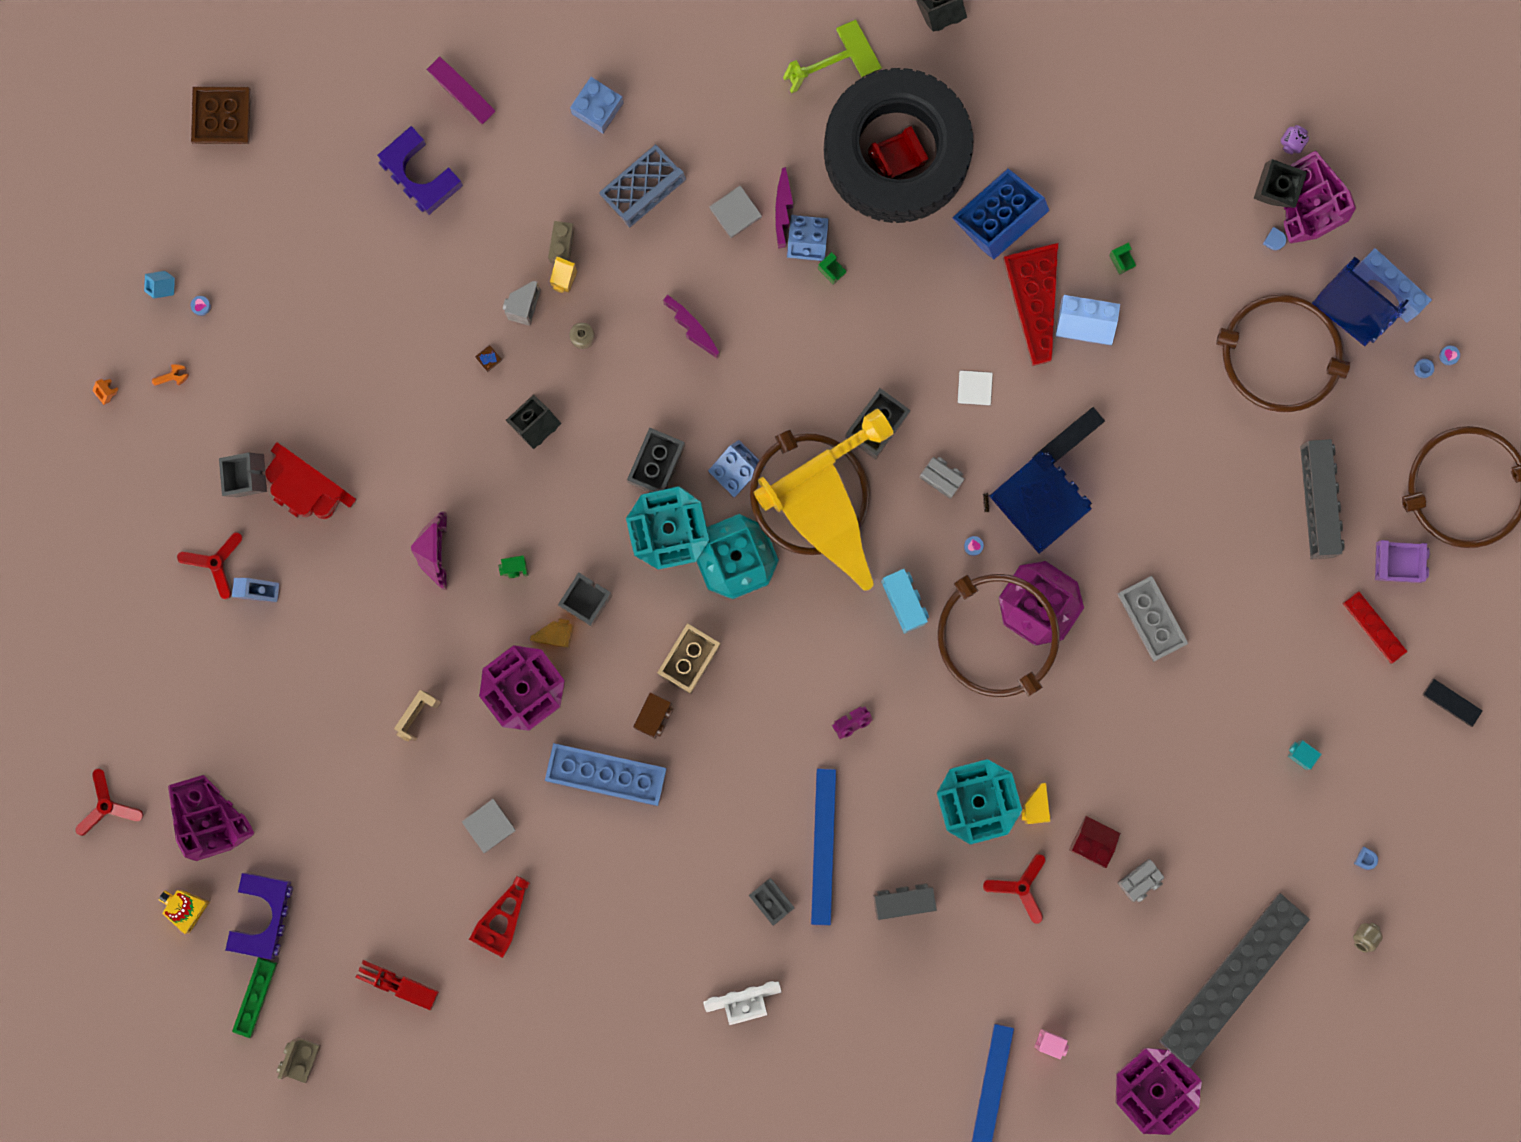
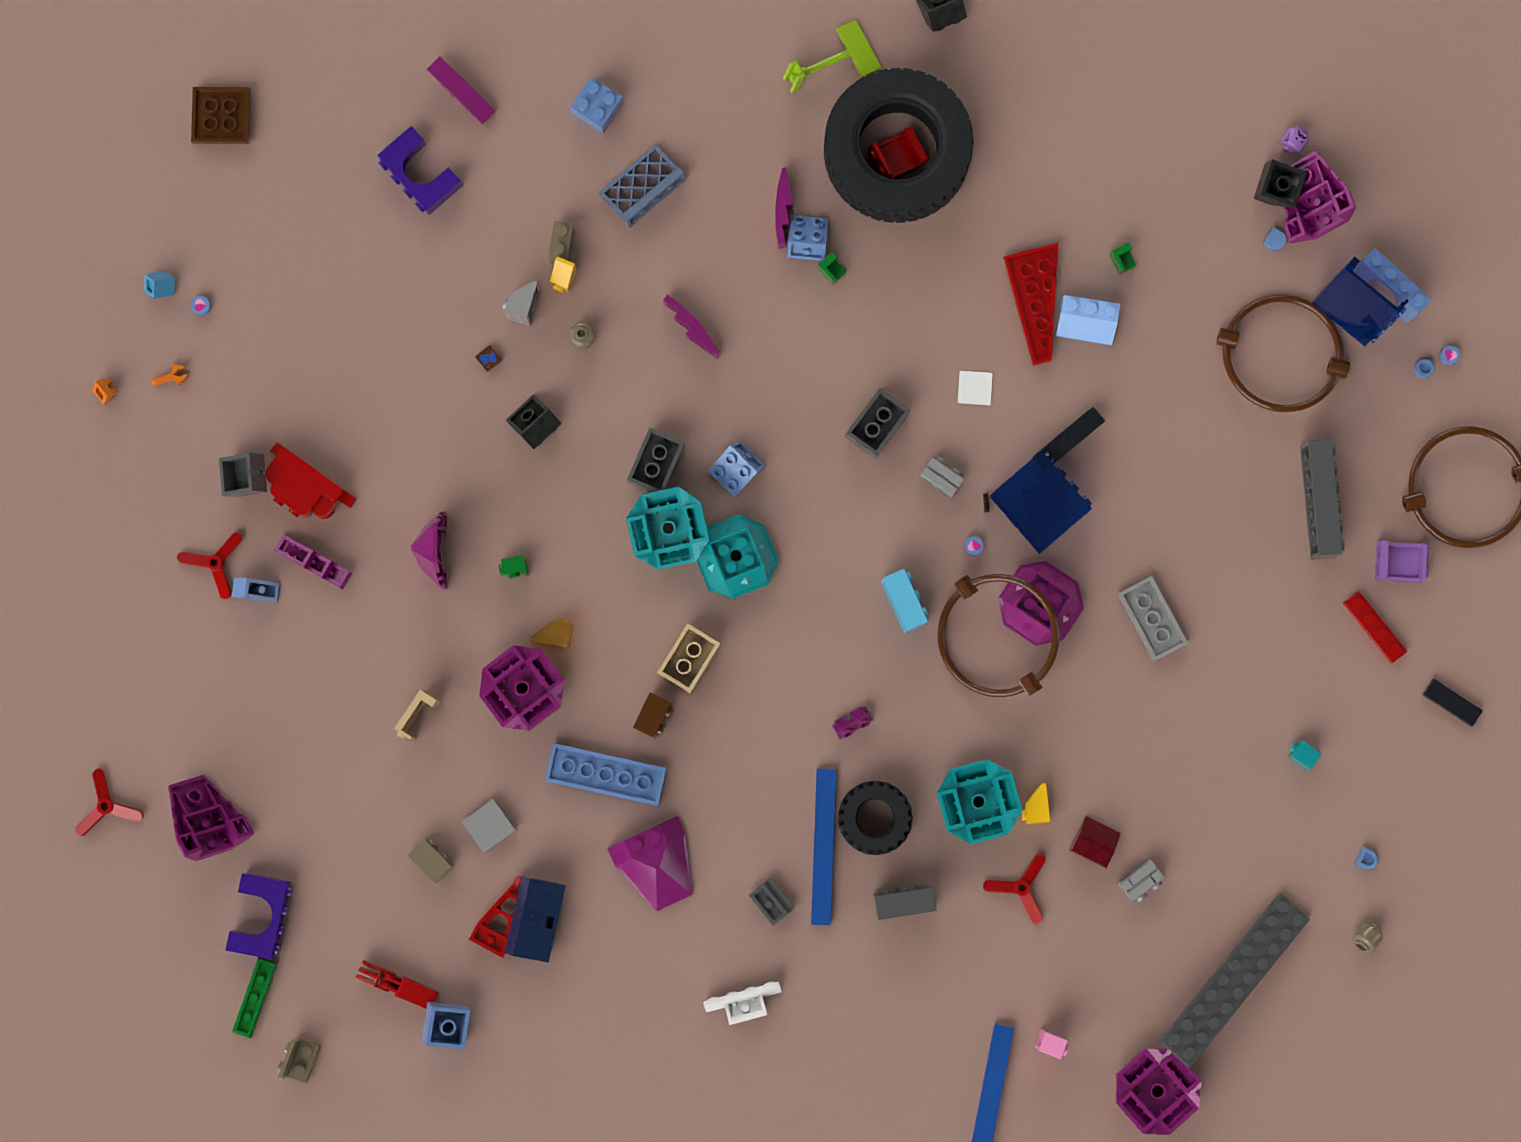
(183, 909): yellow torso -> none
(313, 561): none -> magenta slope
(431, 860): none -> dark tan brick
(446, 1025): none -> medium blue brick
(535, 919): none -> dark blue brick
(584, 600): dark grey piece -> none
(656, 863): none -> magenta wedge
(735, 212): light grey tile -> none
(786, 442): reddish brown piece -> none
(820, 506): yellow flag -> none
(901, 817): none -> black tyre
(1001, 213): blue slope -> none

